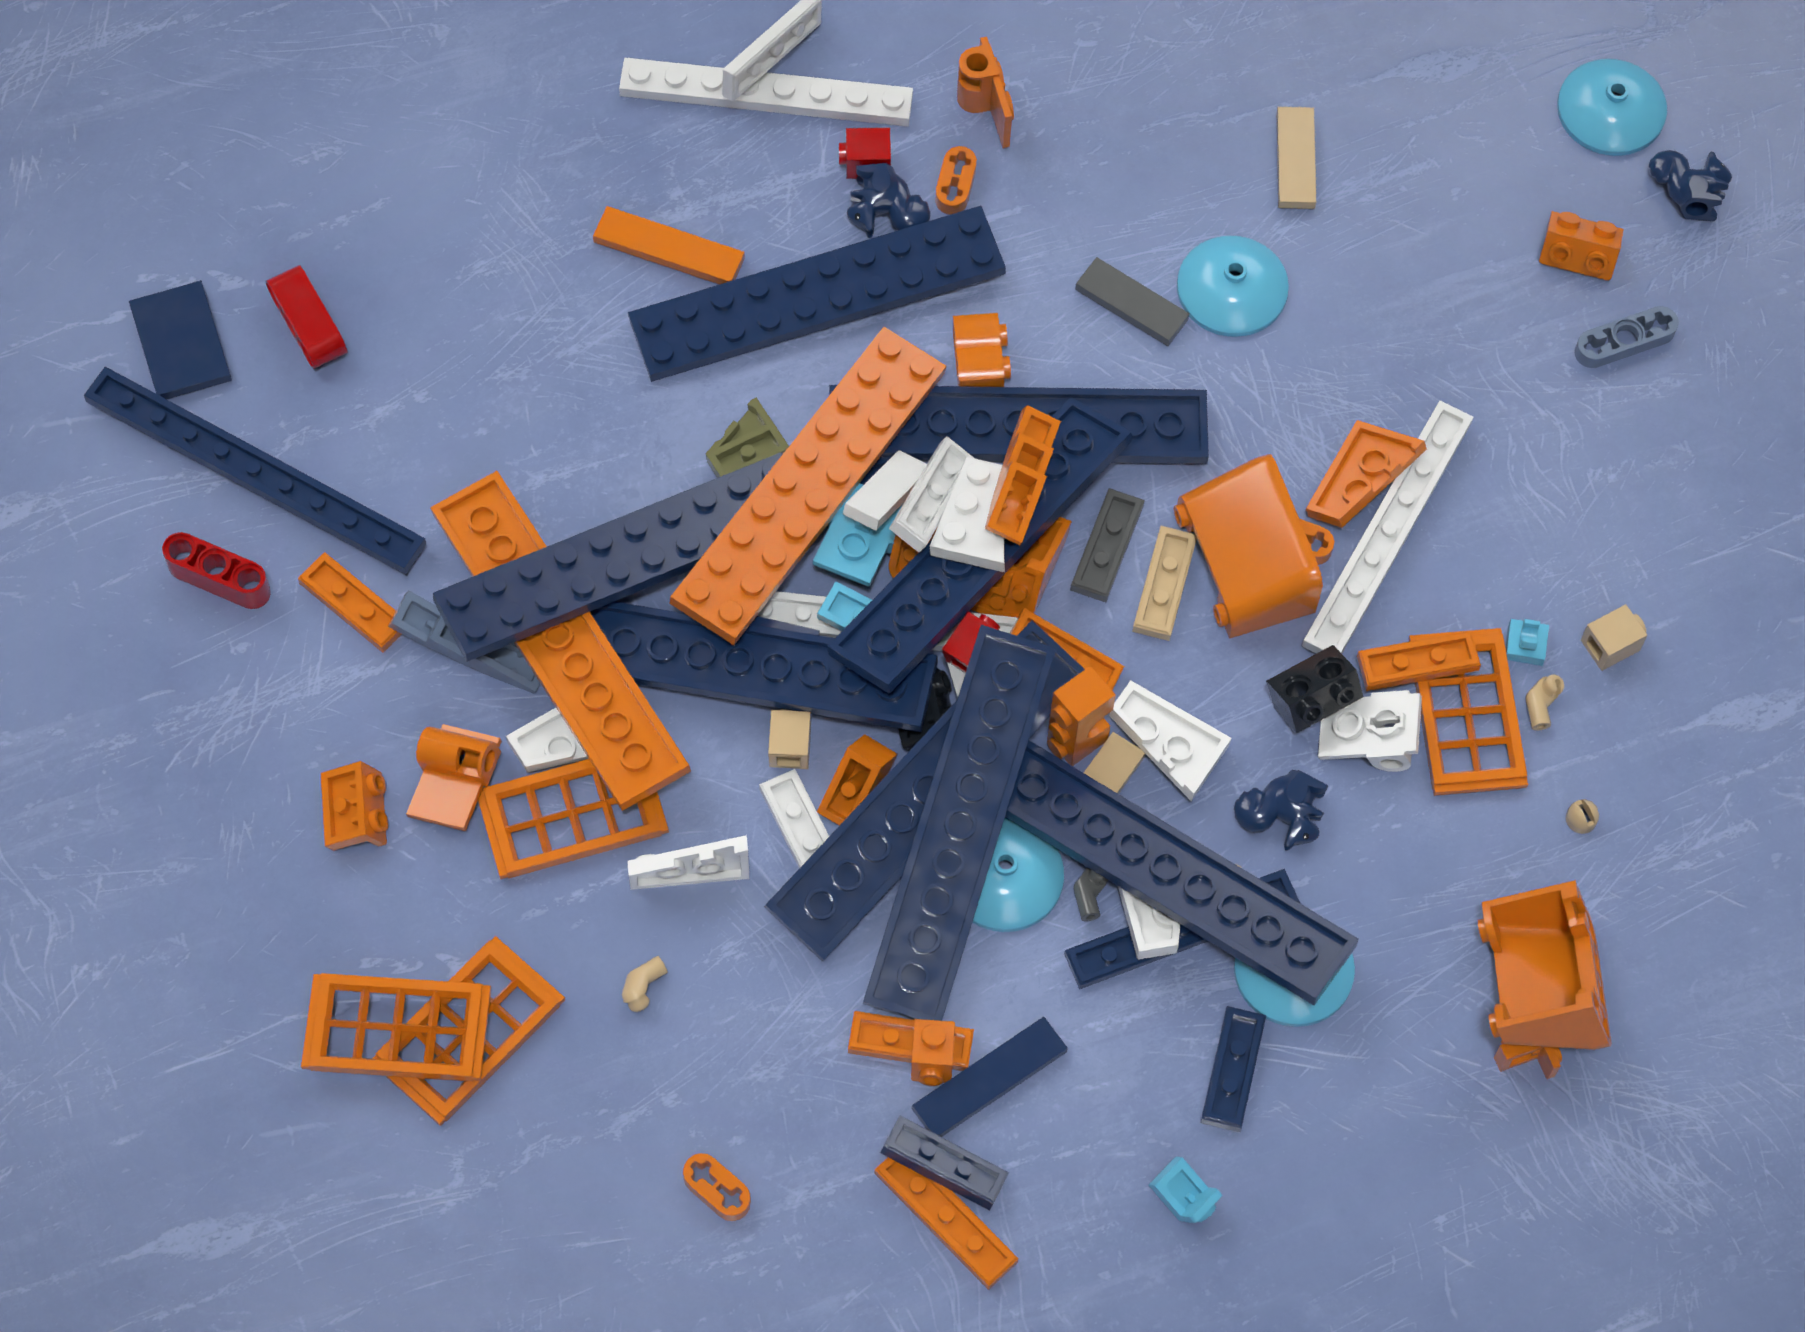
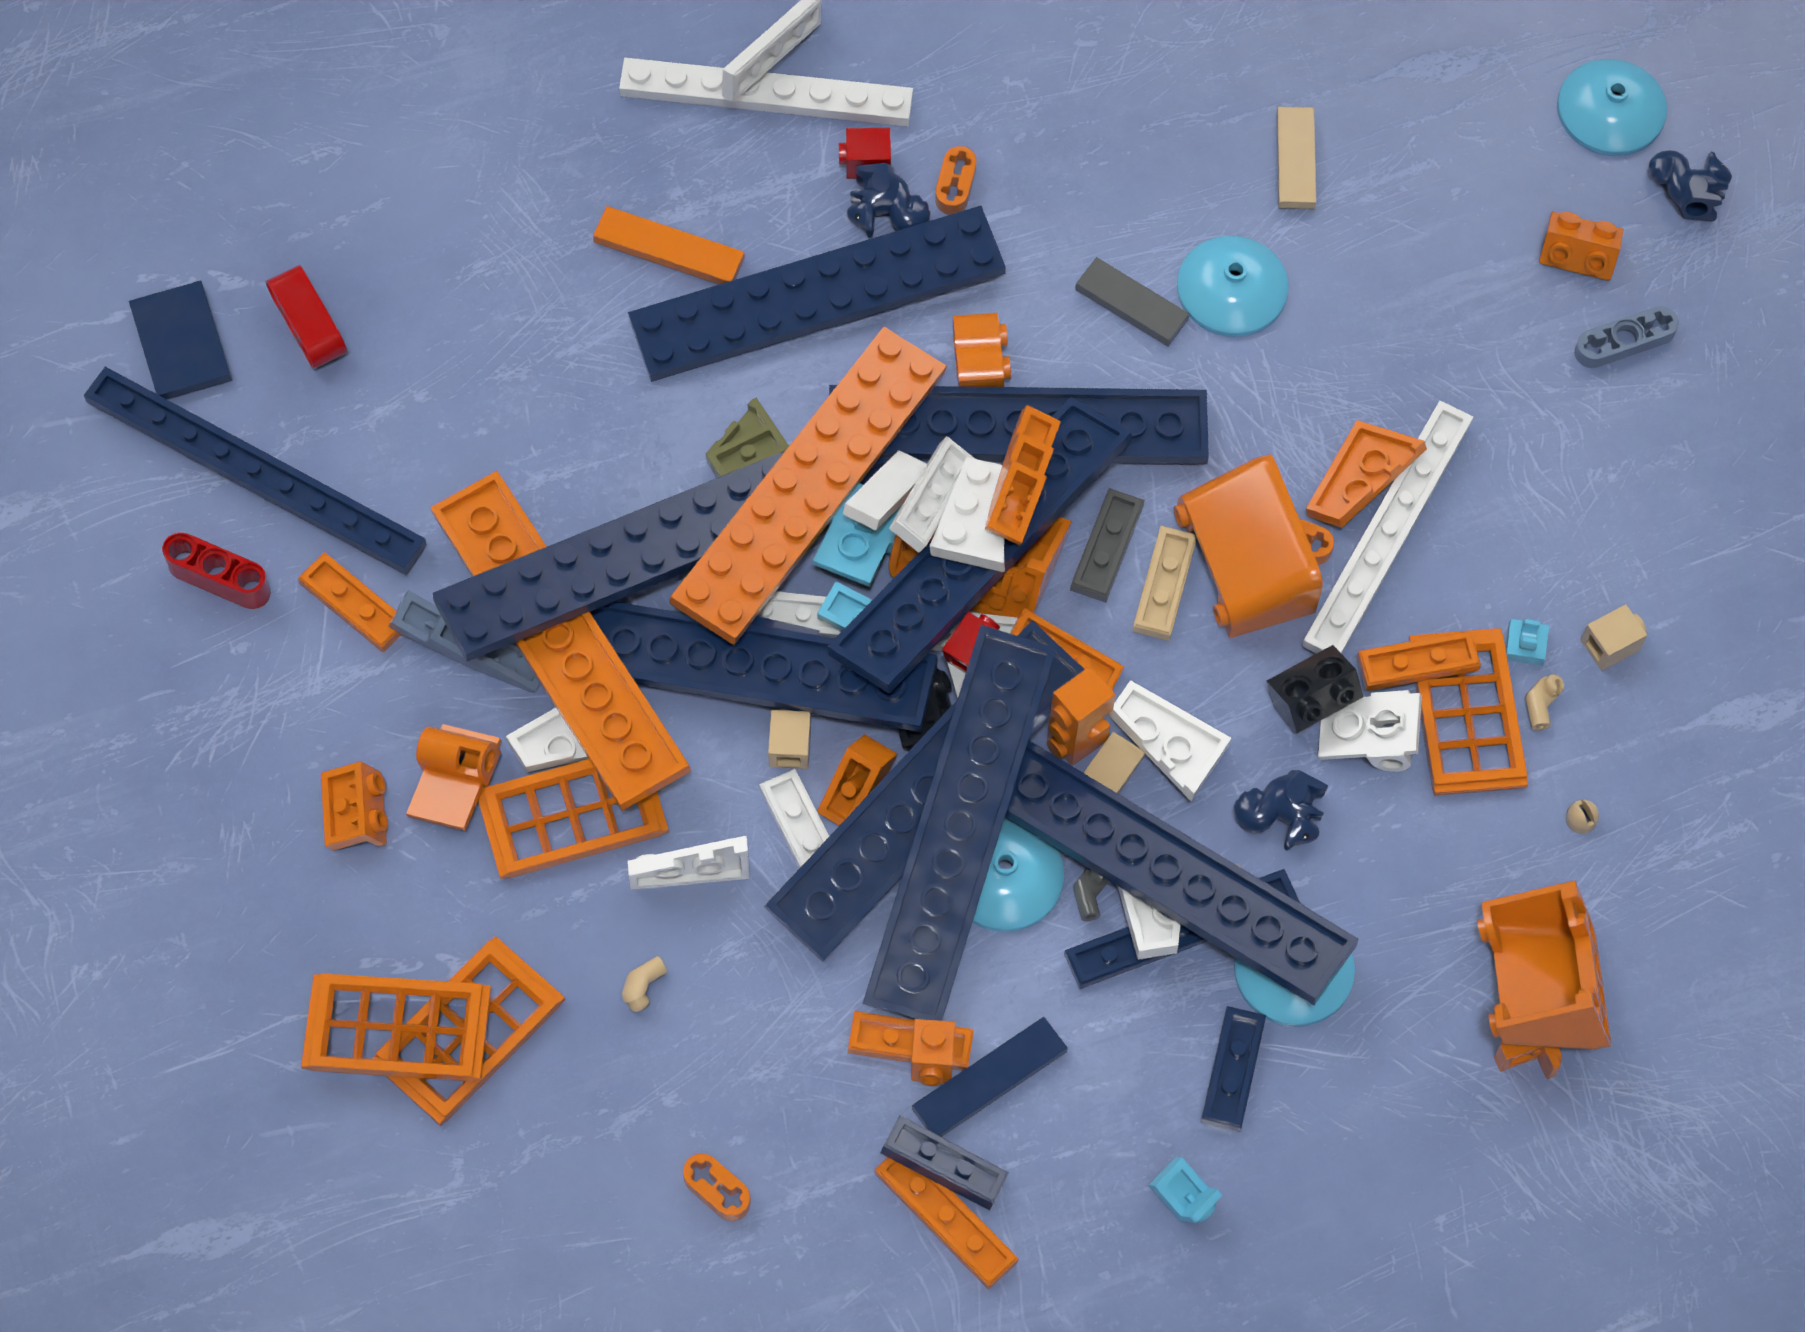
(983, 88): orange piece -> none

